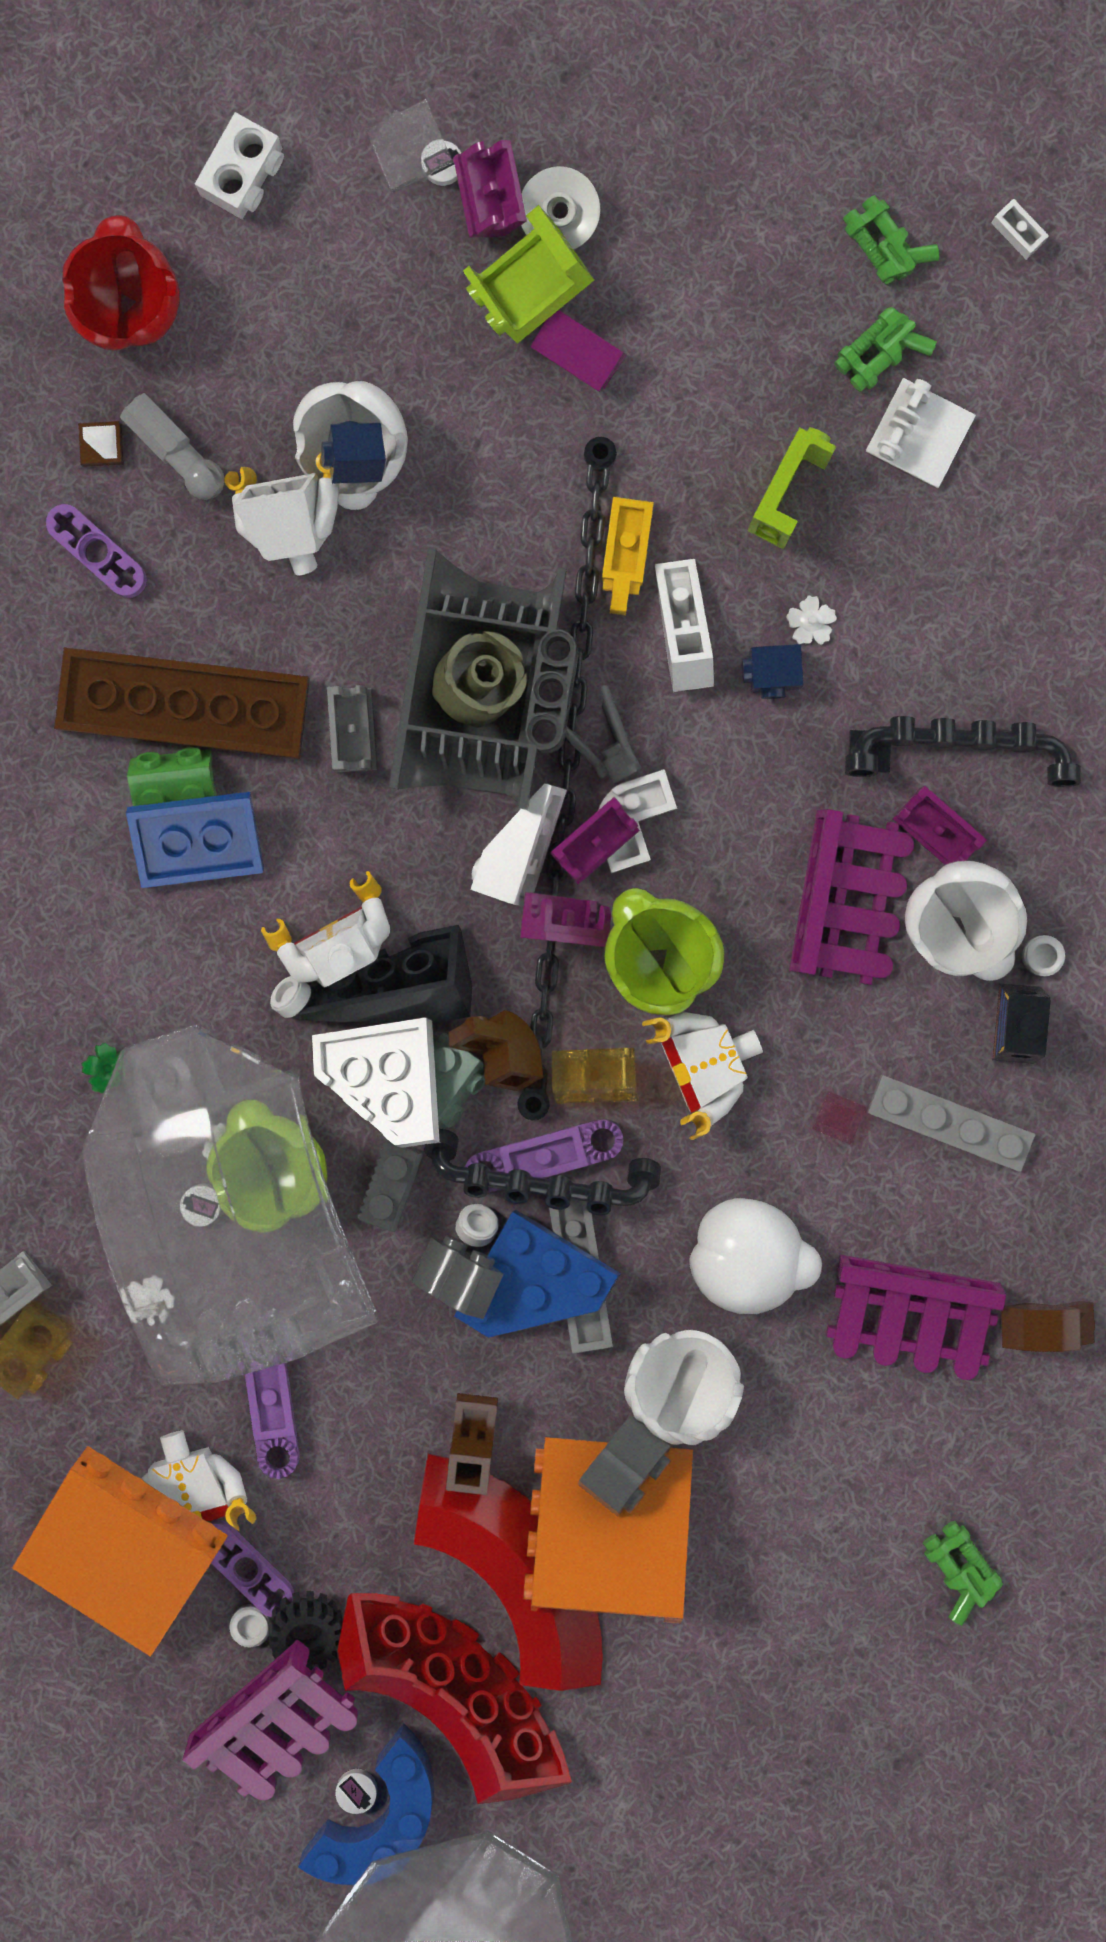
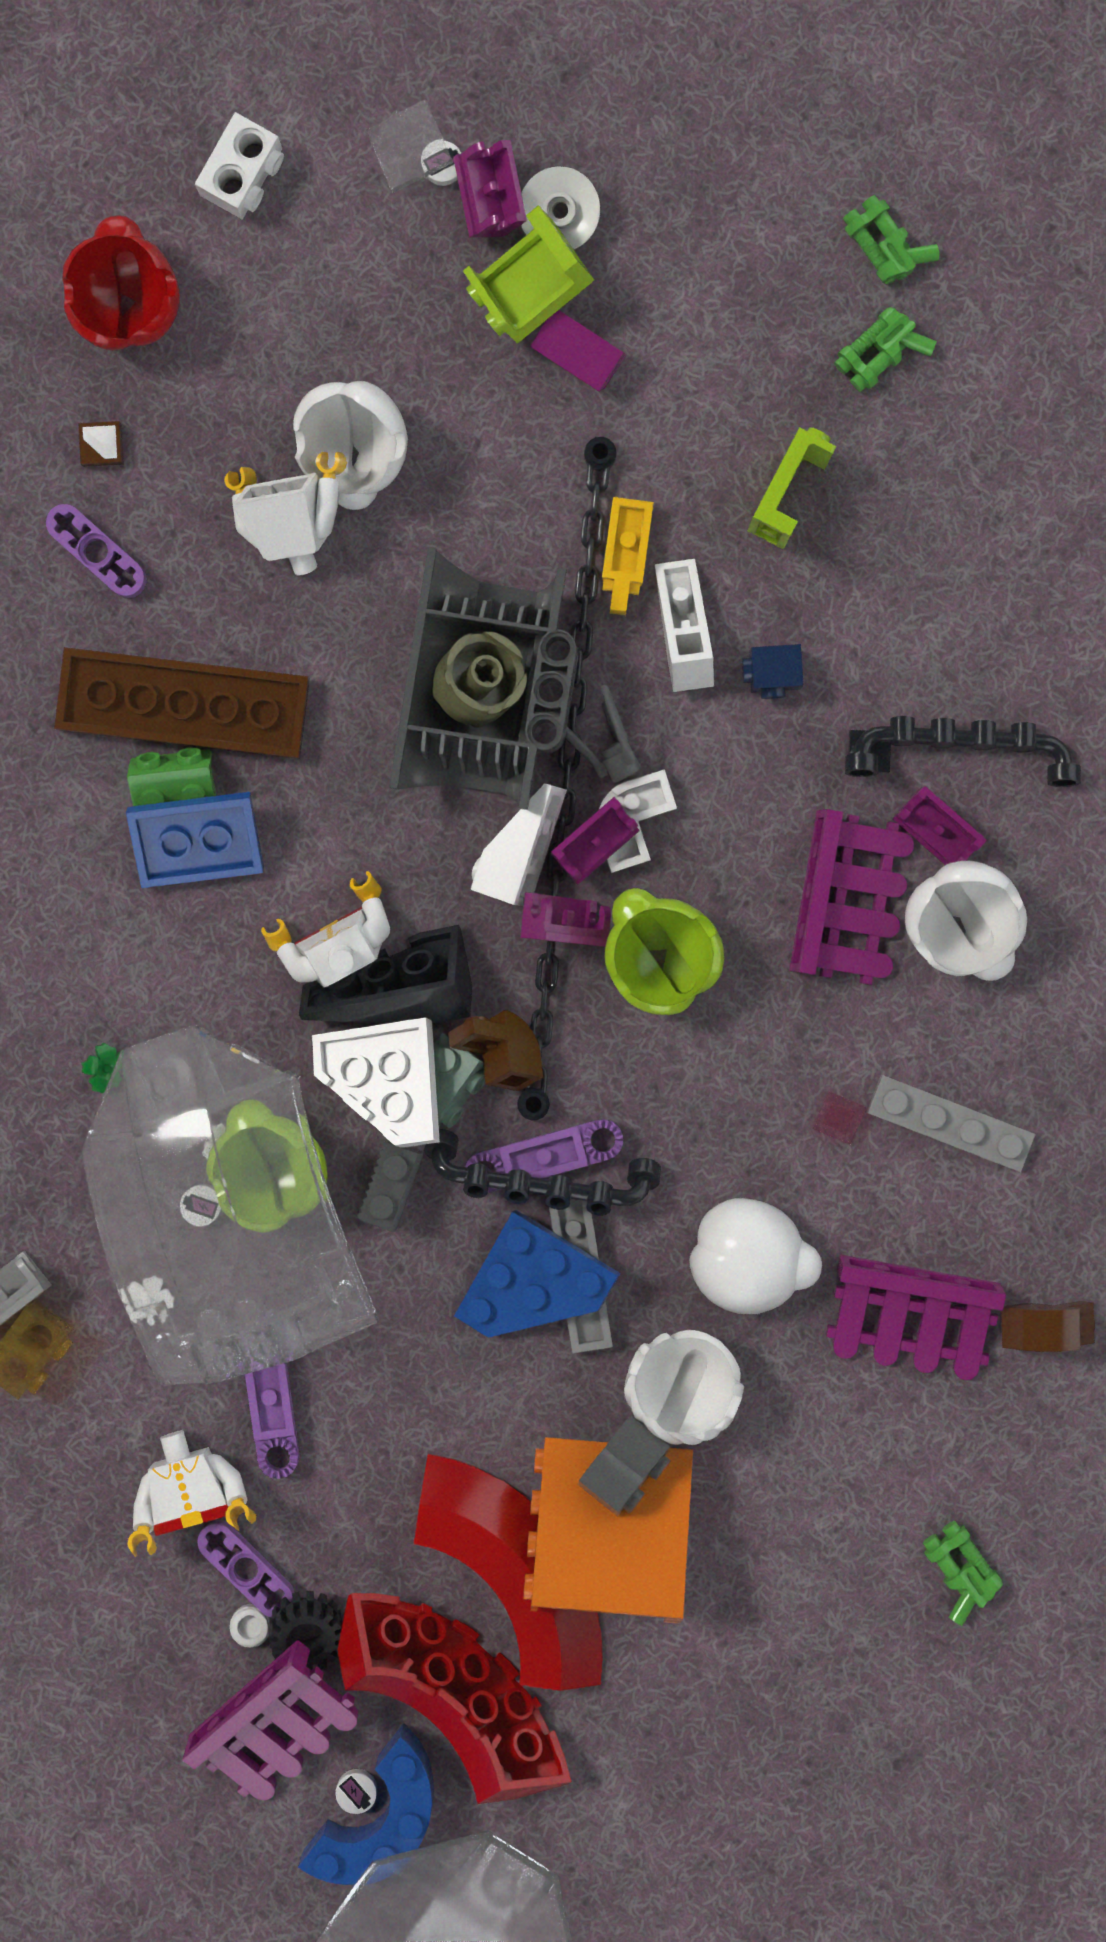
(119, 1550): orange panel -> none
(201, 476): light grey piece -> none
(290, 997): white tile -> none
(351, 729): light grey hinge -> none
(354, 452): dark blue brick -> none
(458, 1277): dark grey brick -> none
(472, 1444): reddish brown brick -> none
(477, 1225): white tile -> none
(594, 1075): clear yellow brick -> none
(704, 1064): white torso -> none
(811, 621): white plant -> none
(920, 432): white hinge -> none
(1019, 229): white piece -> none
(1021, 1024): black torso -> none
(1043, 955): white tile -> none

